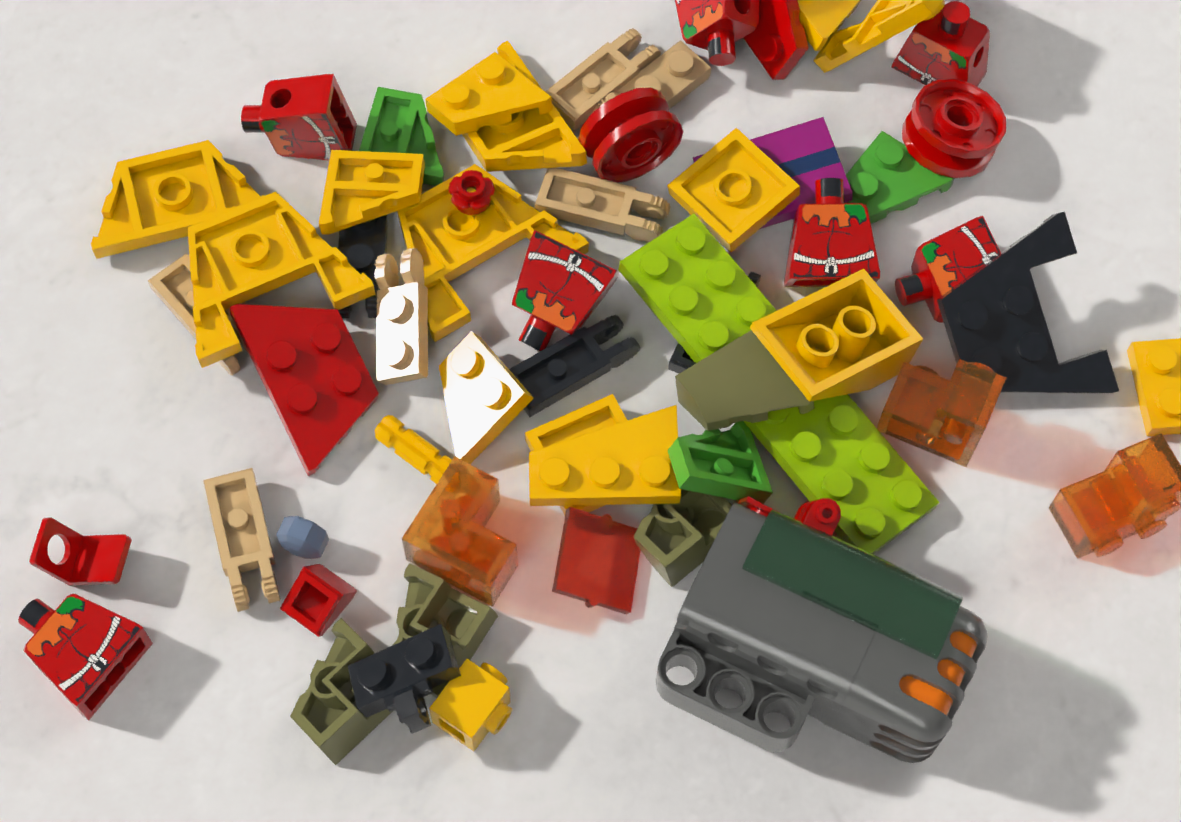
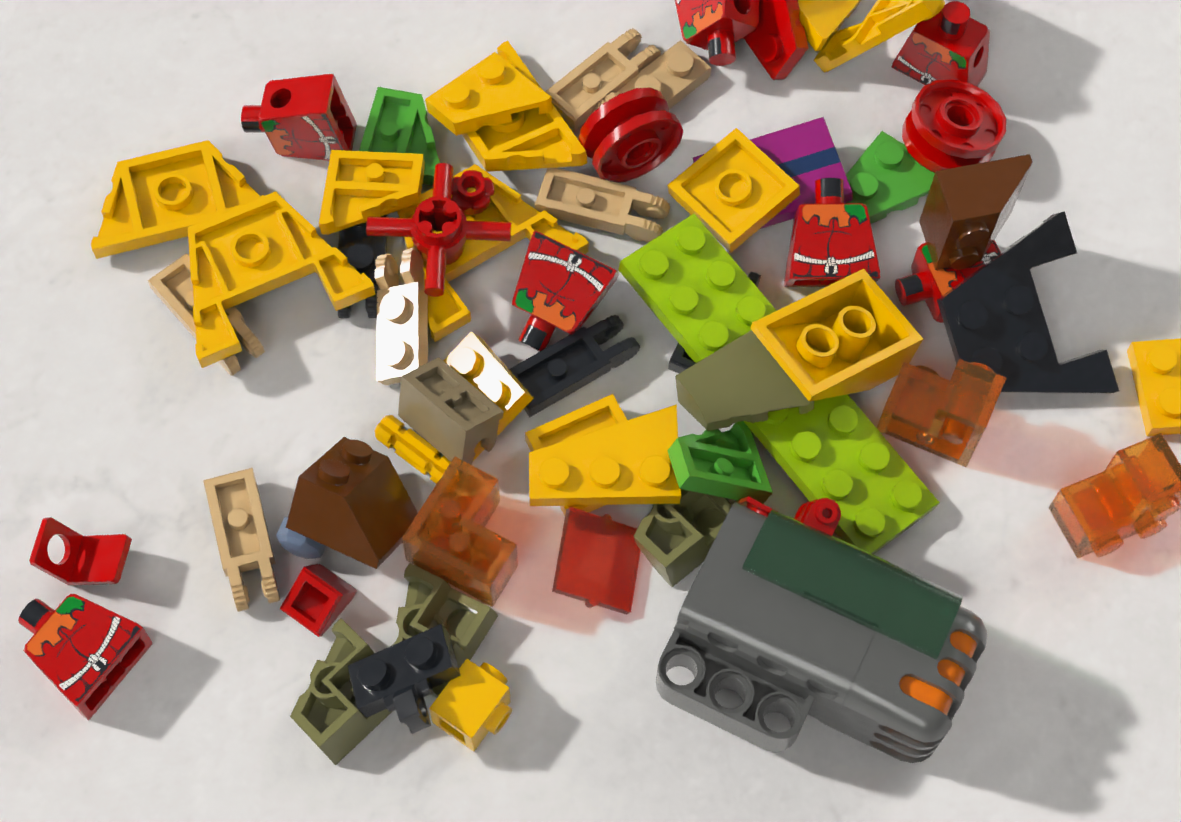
(308, 373): red wing -> none
(352, 503): none -> reddish brown slope
(442, 215): none -> red bar
(448, 410): none -> dark tan hinge
(970, 208): none -> reddish brown slope

